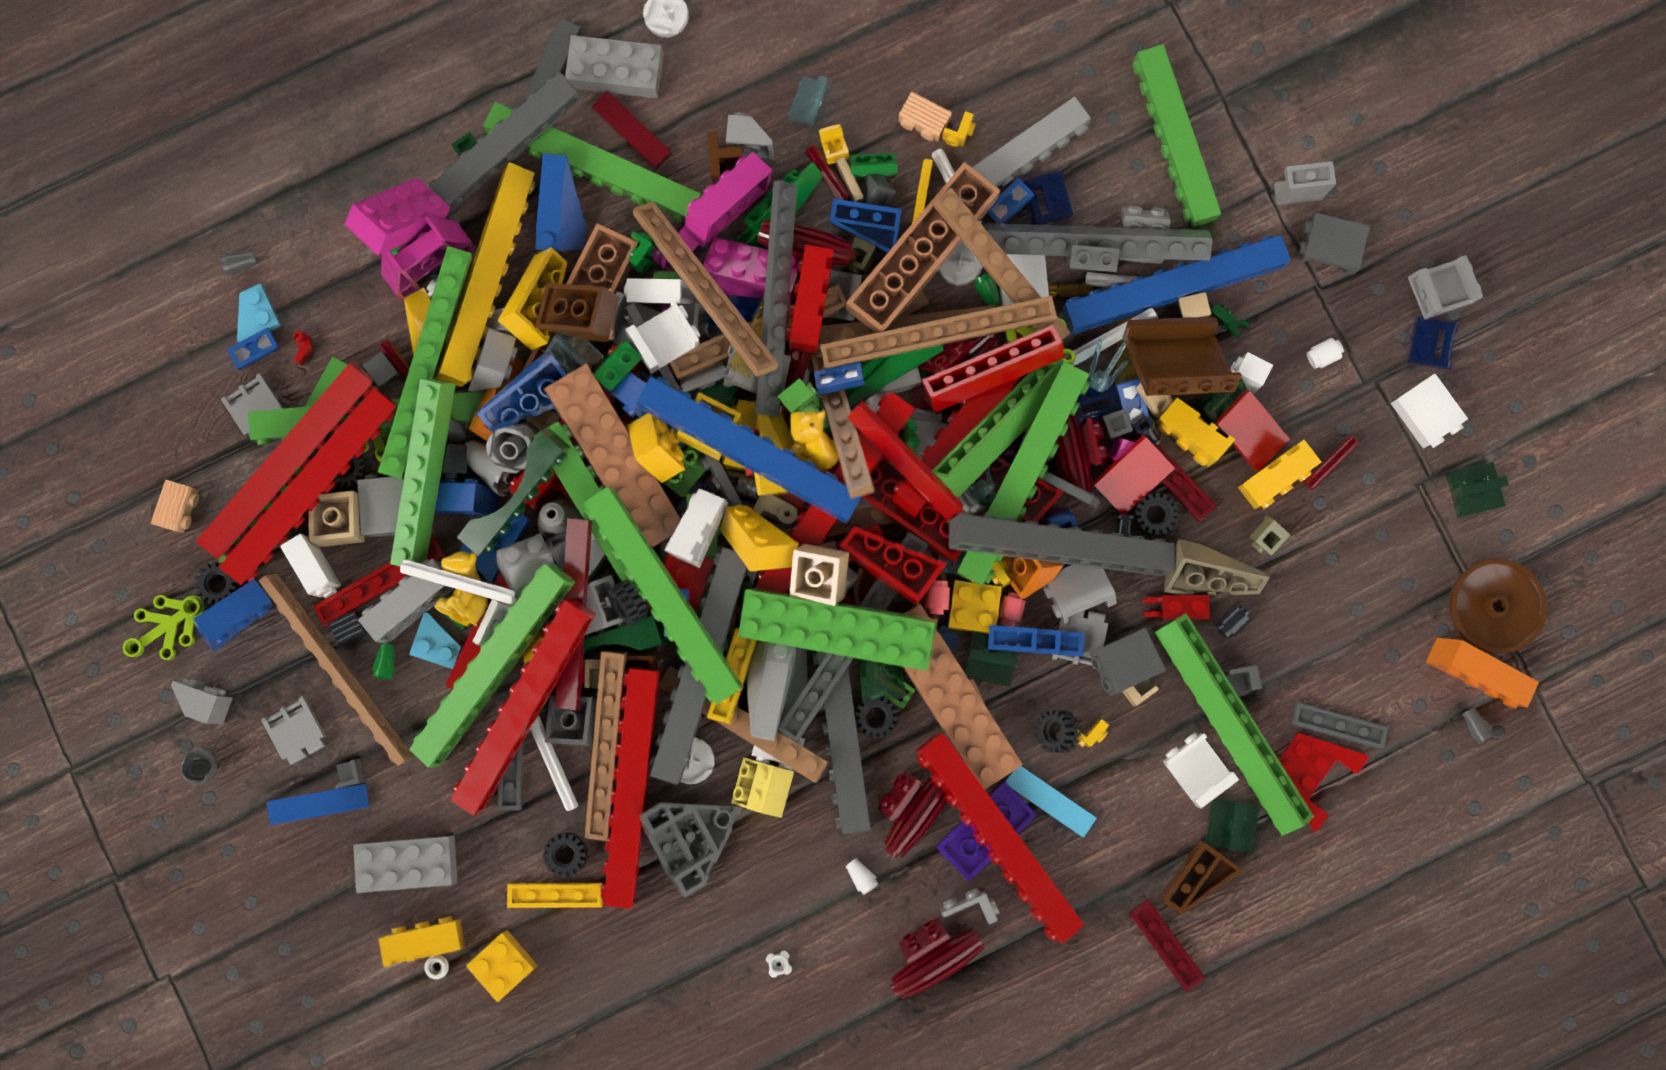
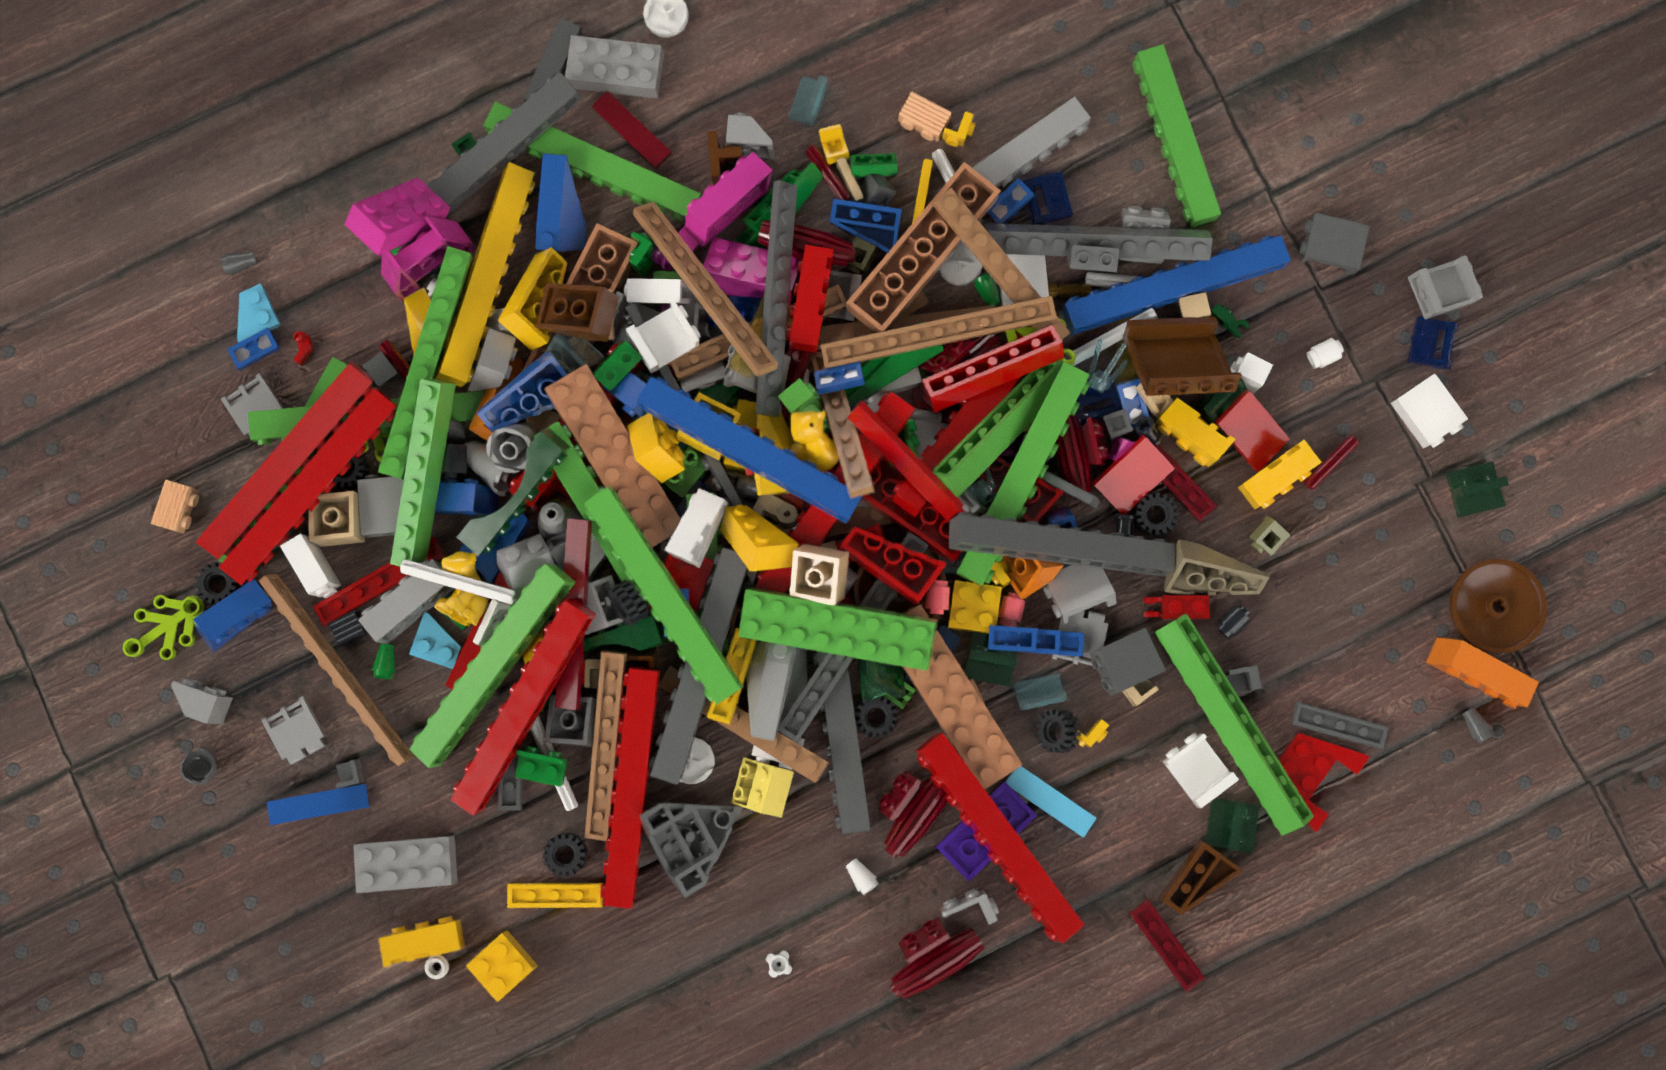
(541, 767): none -> green bracket
(1039, 692): none -> clear light blue panel
(1305, 183): light grey panel -> none

